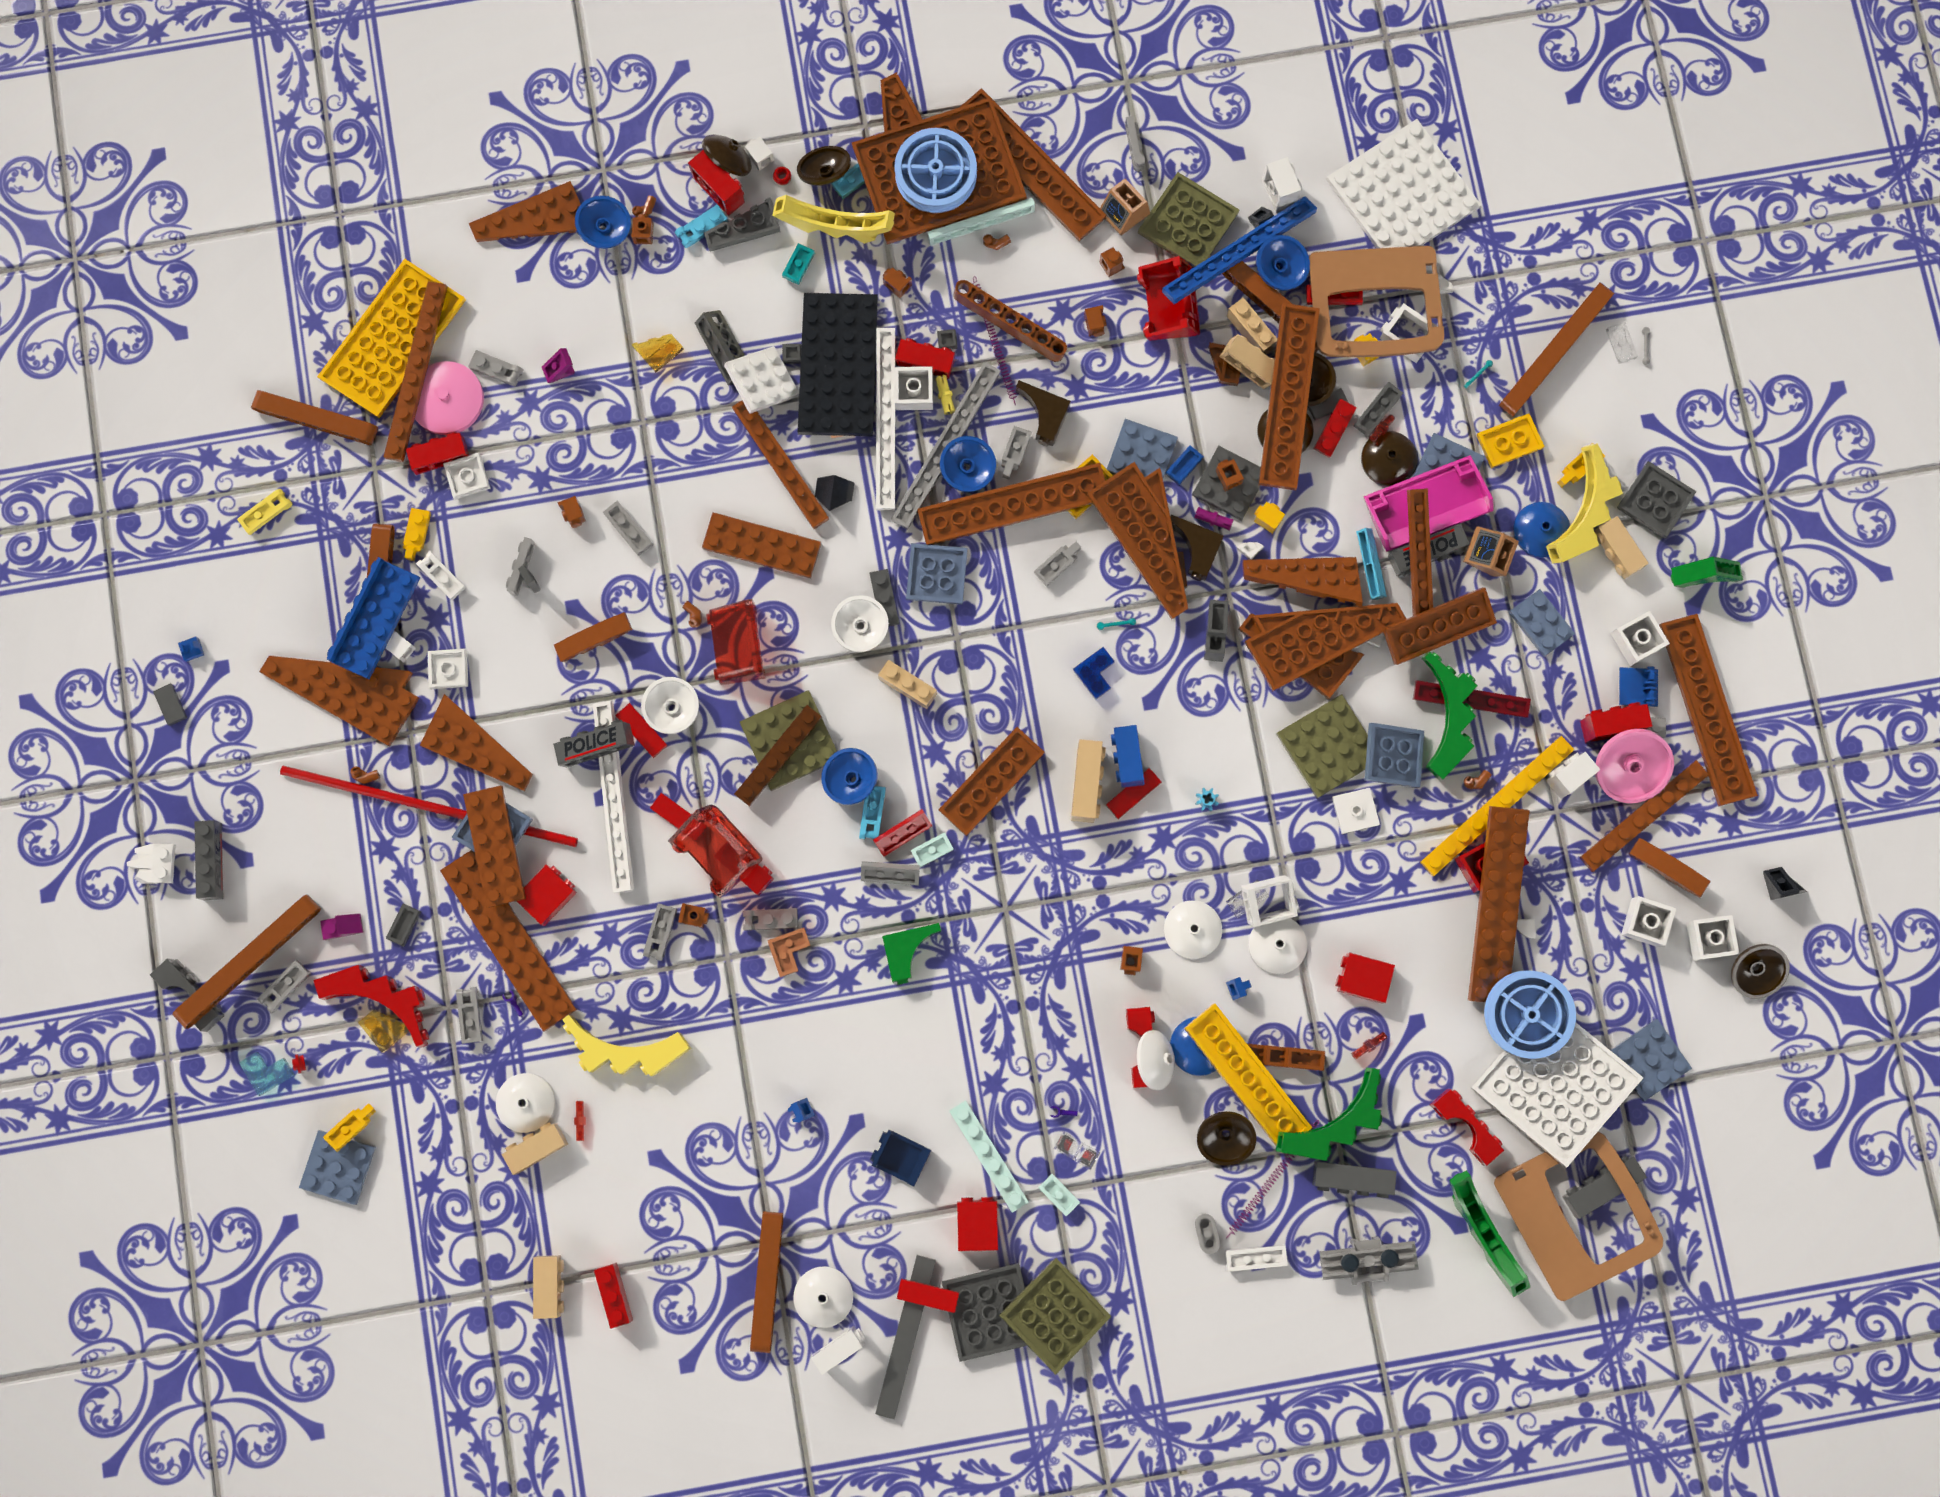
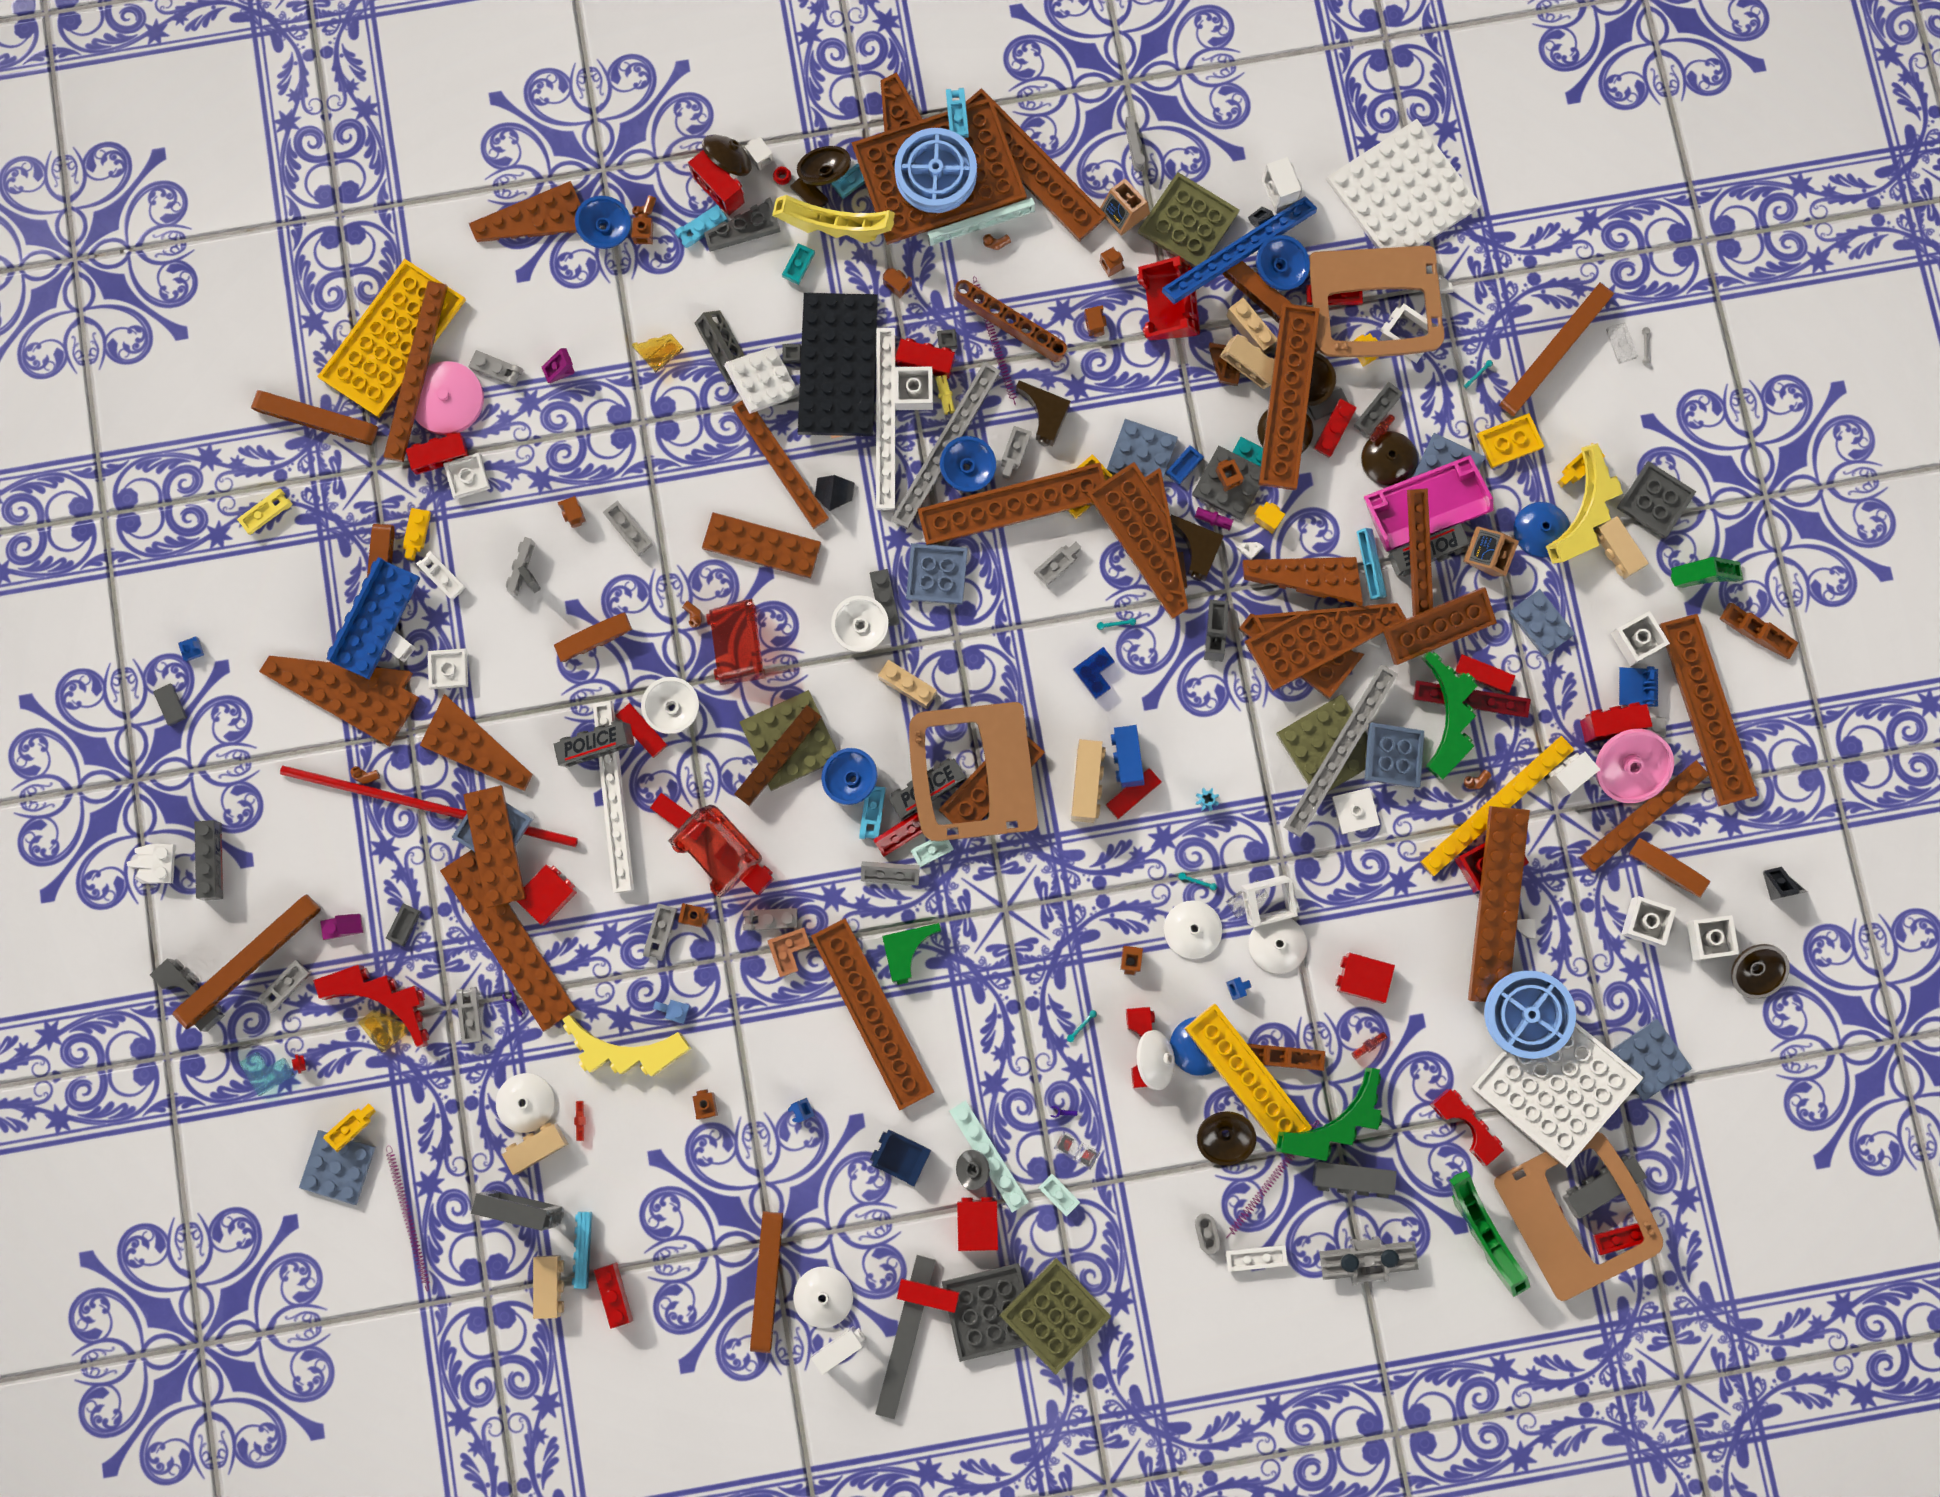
(405, 1202): none -> magenta piece
(517, 1210): none -> dark grey window
(582, 1253): none -> medium azure piece
(674, 1011): none -> medium blue plate
(710, 1110): none -> dark orange brick
(809, 193): none -> dark brown tile
(872, 1014): none -> dark orange plate
(940, 782): none -> dark grey brick
(957, 112): none -> medium azure plate
(967, 1172): none -> dark grey dish
(1007, 767): none -> medium nougat door
(1070, 1038): none -> teal hinge
(1182, 876): none -> teal hinge
(1249, 451): none -> teal plate
(1340, 751): none -> light grey plate
(1485, 673): none -> red tile
(1618, 1239): none -> red plate
(1758, 631): none -> dark orange slope

